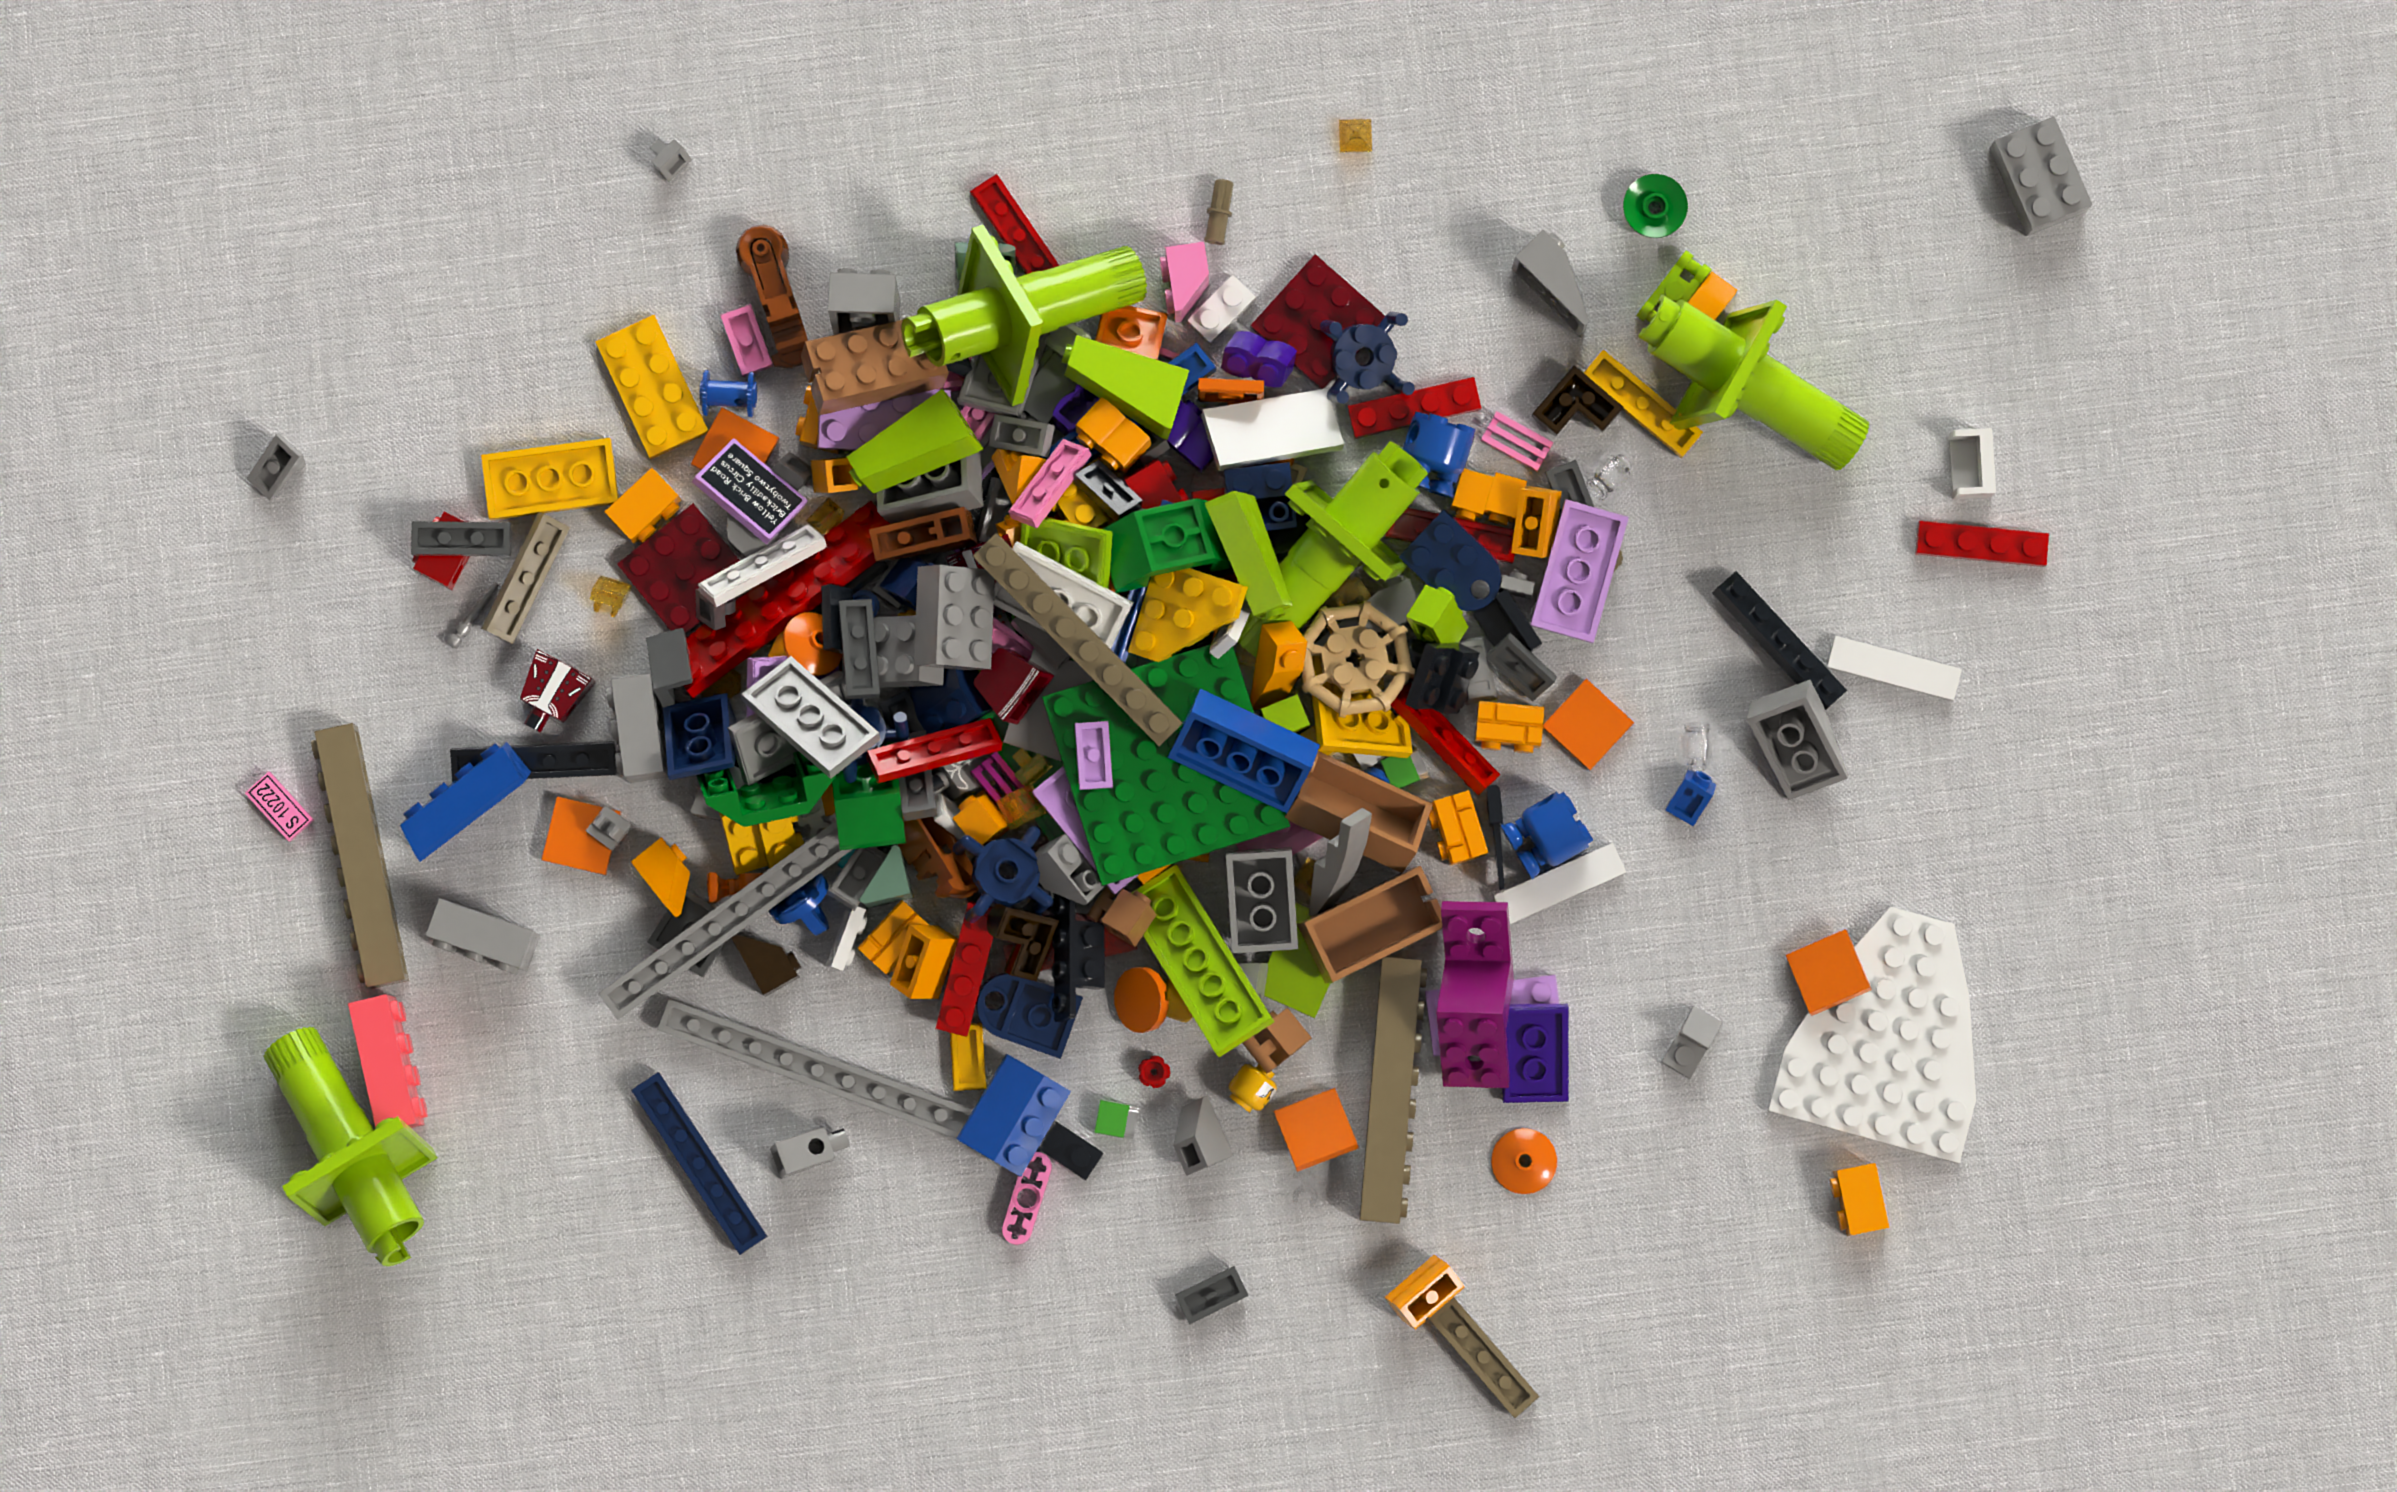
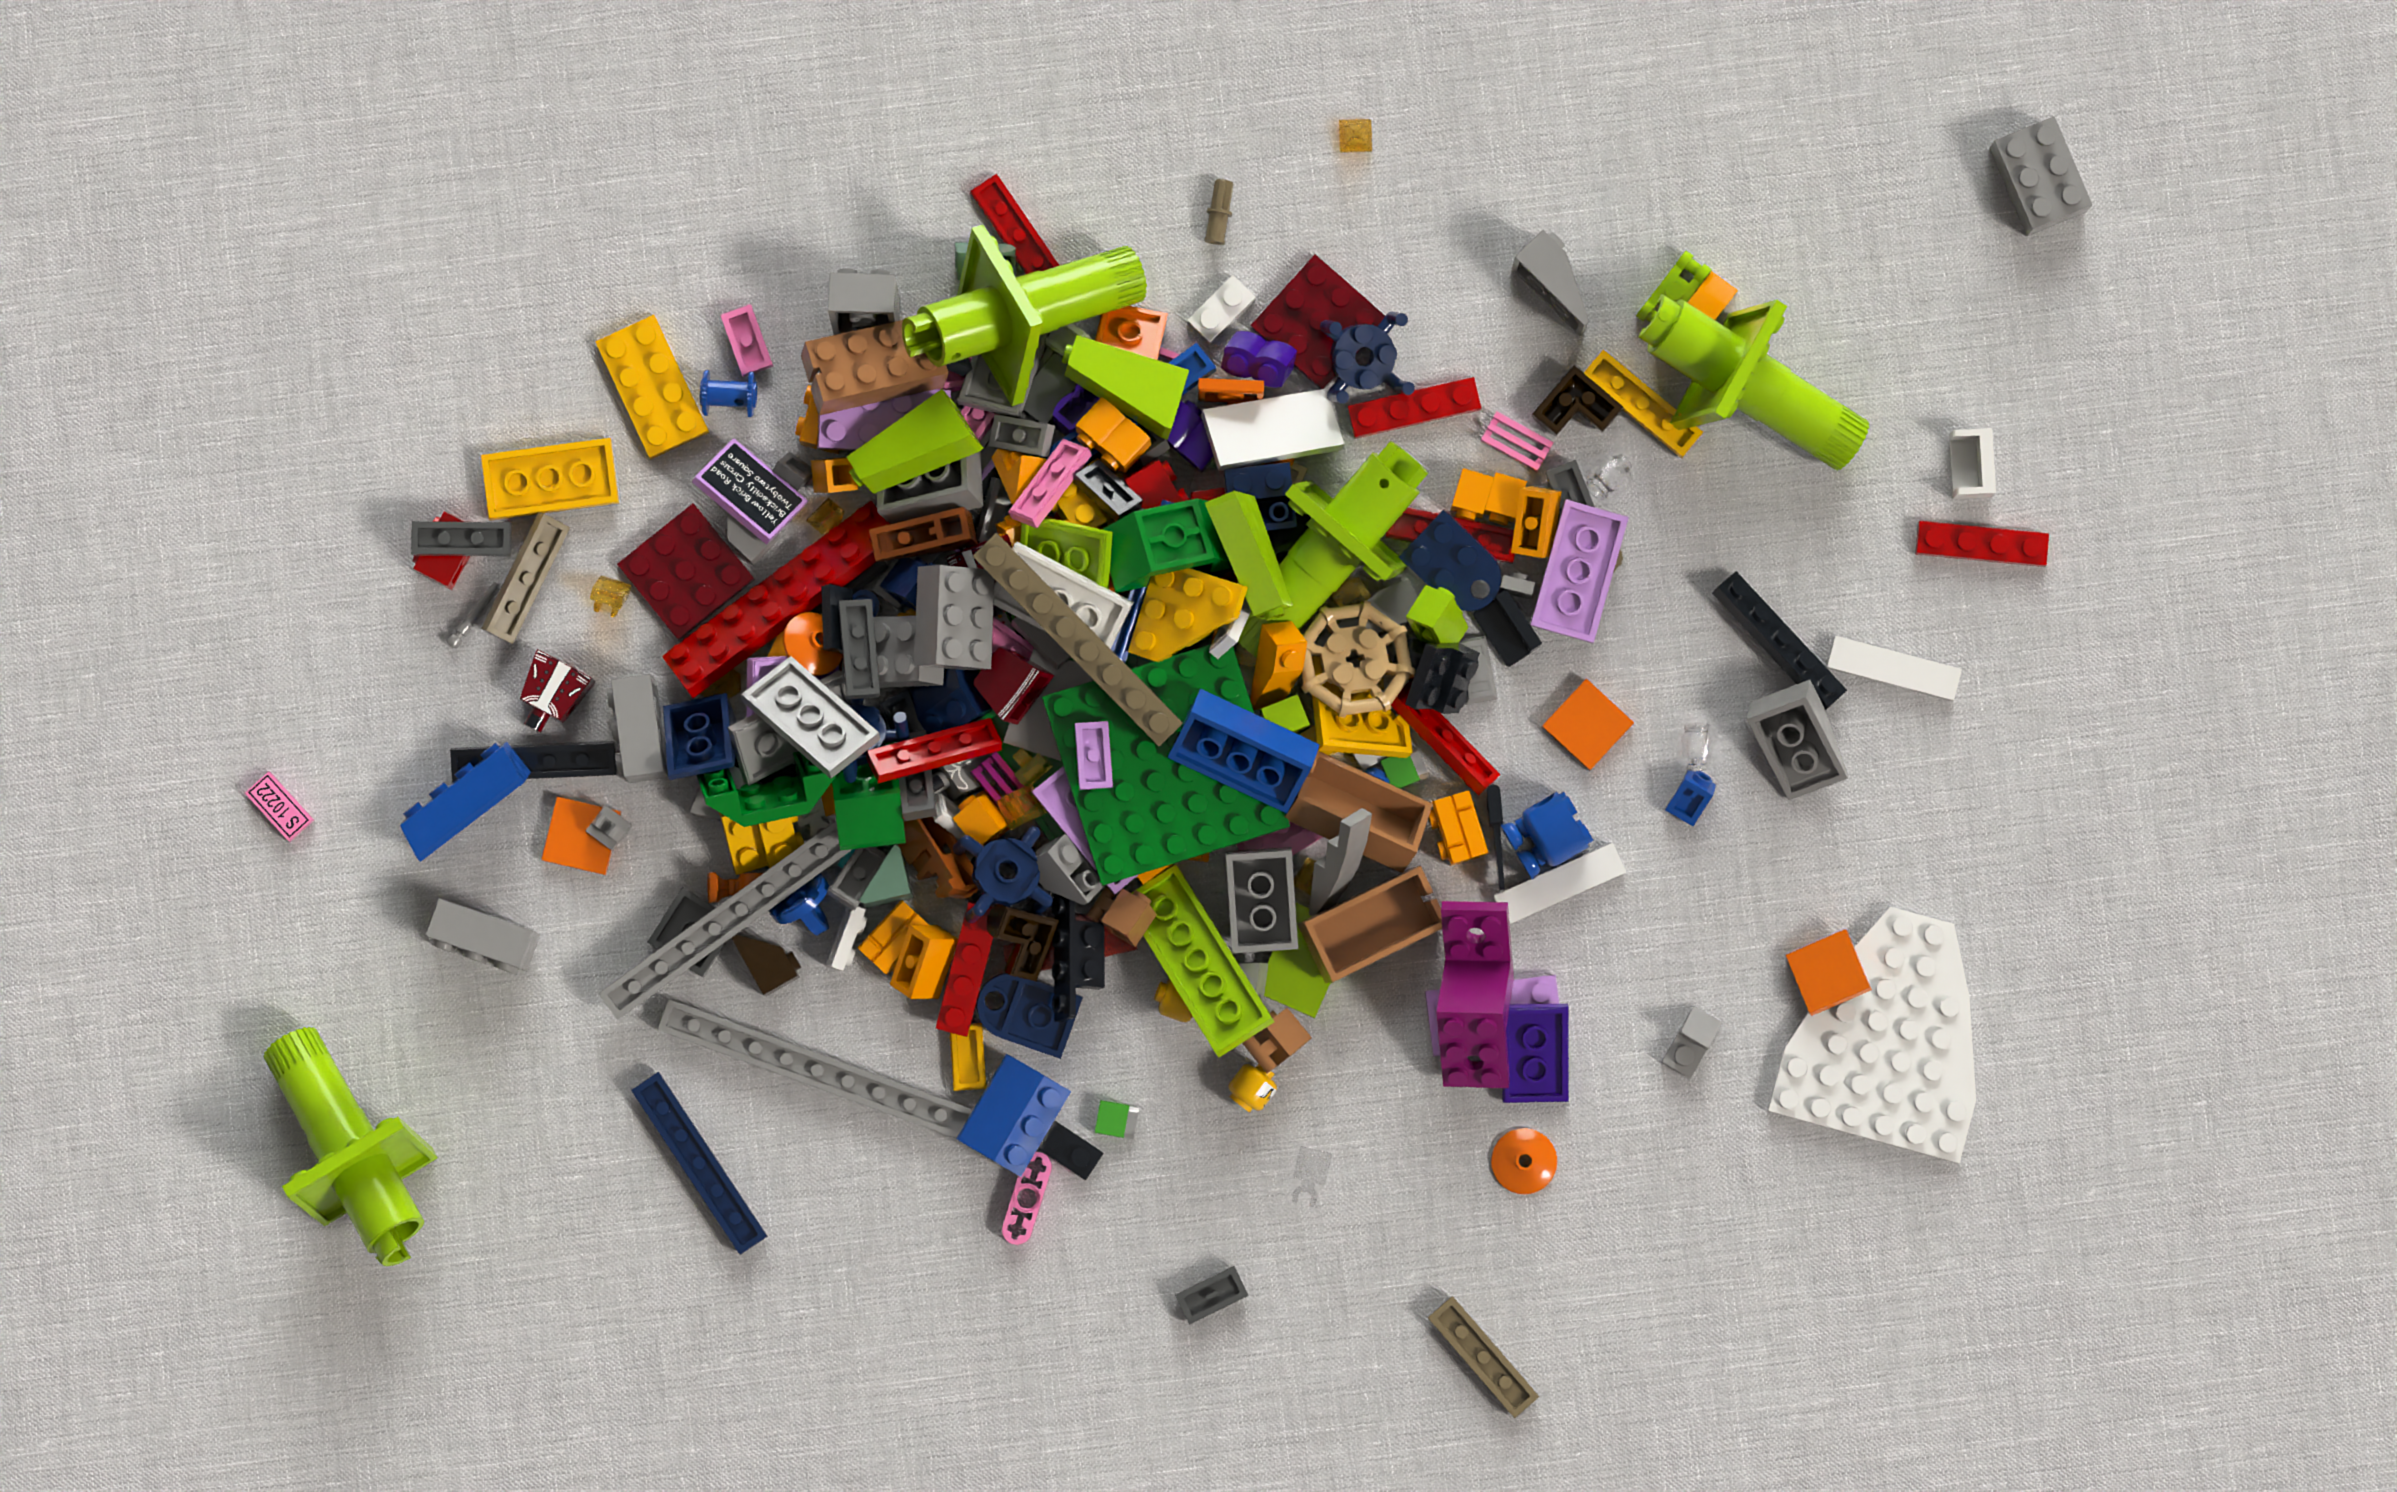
(276, 467): light grey slope -> none
(361, 856): dark tan brick -> none
(386, 1060): coral piece -> none
(644, 506): light orange brick -> none
(665, 873): light orange slope -> none
(669, 158): light grey tile -> none
(669, 664): dark grey panel -> none
(711, 615): flat silver tile -> none
(730, 426): orange tile -> none
(762, 565): white tile -> none
(776, 297): dark orange piece -> none
(795, 1157): light grey torso -> none
(1141, 999): orange tile -> none
(1147, 1078): red plate -> none
(1187, 275): bright pink slope -> none
(1200, 1137): light grey slope -> none
(1316, 1129): orange tile -> none
(1391, 1090): dark tan brick -> none
(1424, 1292): light orange brick -> none
(1439, 449): blue piece -> none
(1509, 726): light orange brick -> none
(1521, 667): dark grey plate -> none
(1659, 190): green dish -> none
(1859, 1199): light orange brick -> none

